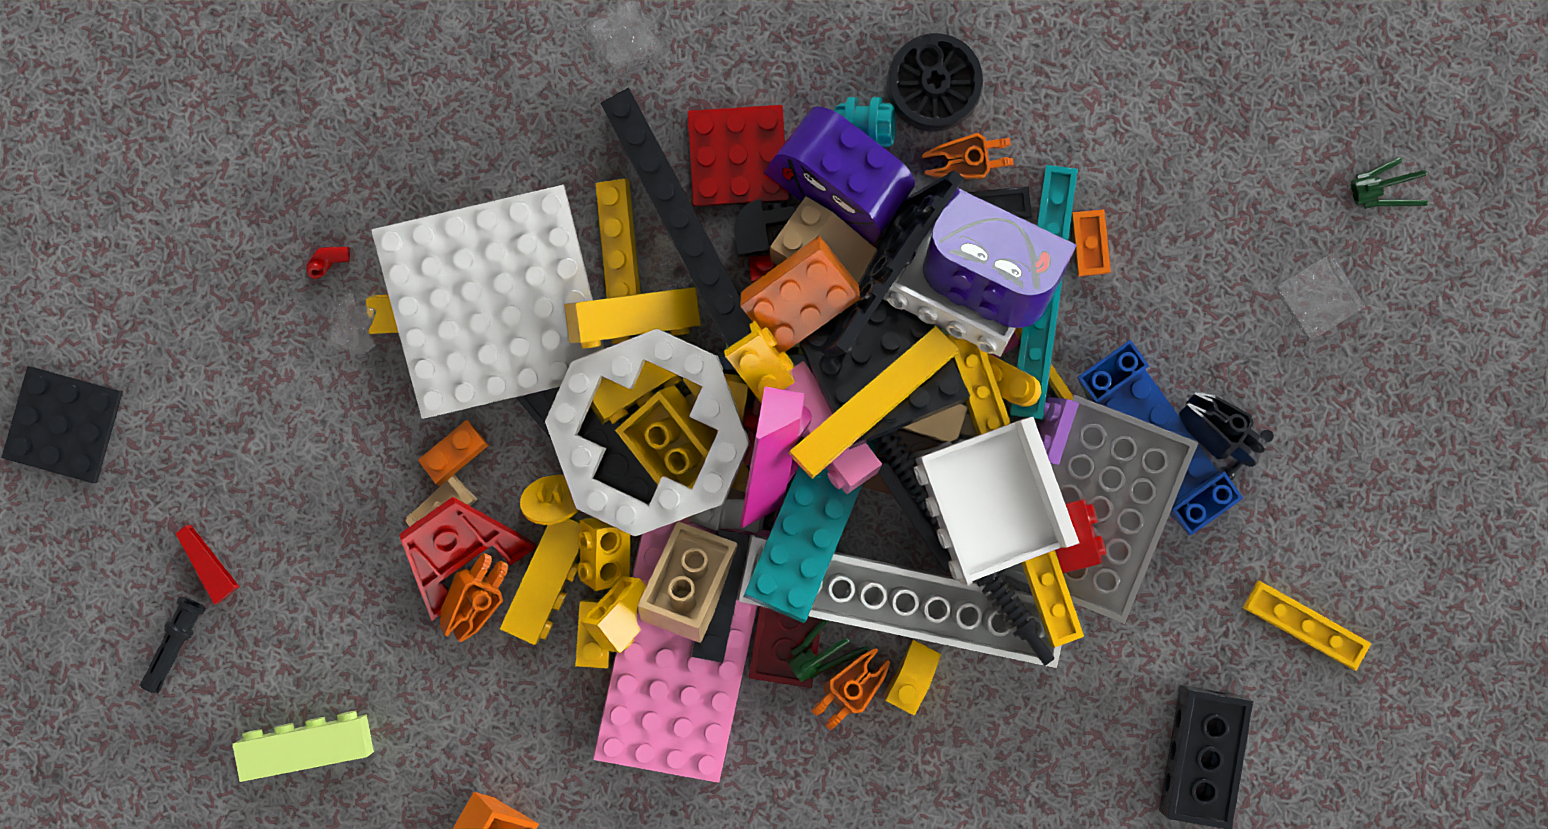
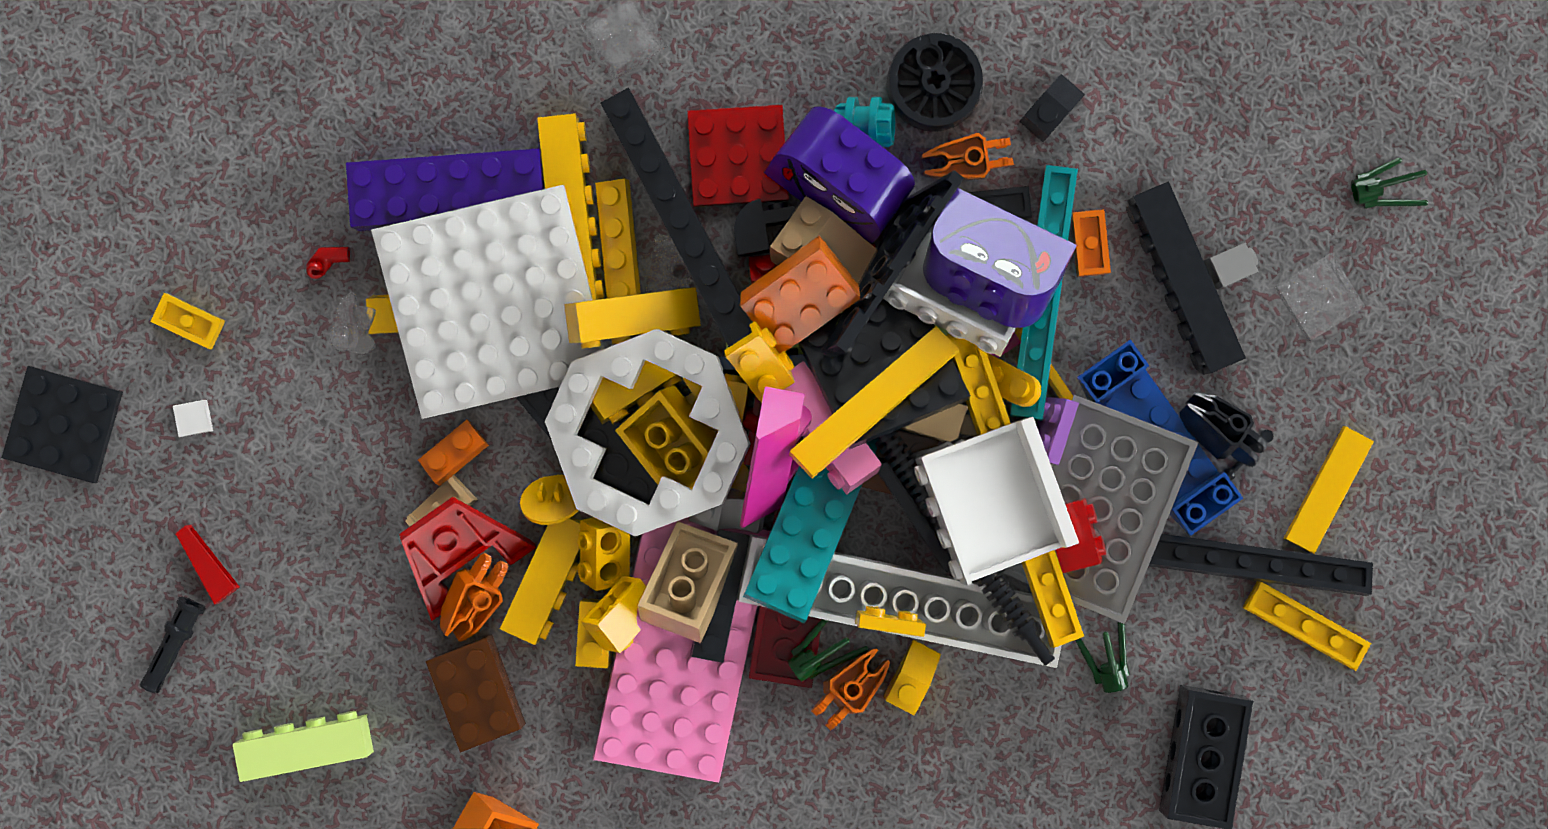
(187, 321): none -> yellow plate
(192, 418): none -> white tile
(420, 187): none -> dark purple brick
(476, 693): none -> reddish brown brick
(566, 165): none -> yellow brick
(904, 623): none -> yellow plate
(1052, 108): none -> black slope
(1112, 674): none -> dark green plant
(1185, 279): none -> black brick
(1232, 265): none -> light grey brick
(1263, 564): none -> black plate
(1328, 489): none -> yellow tile

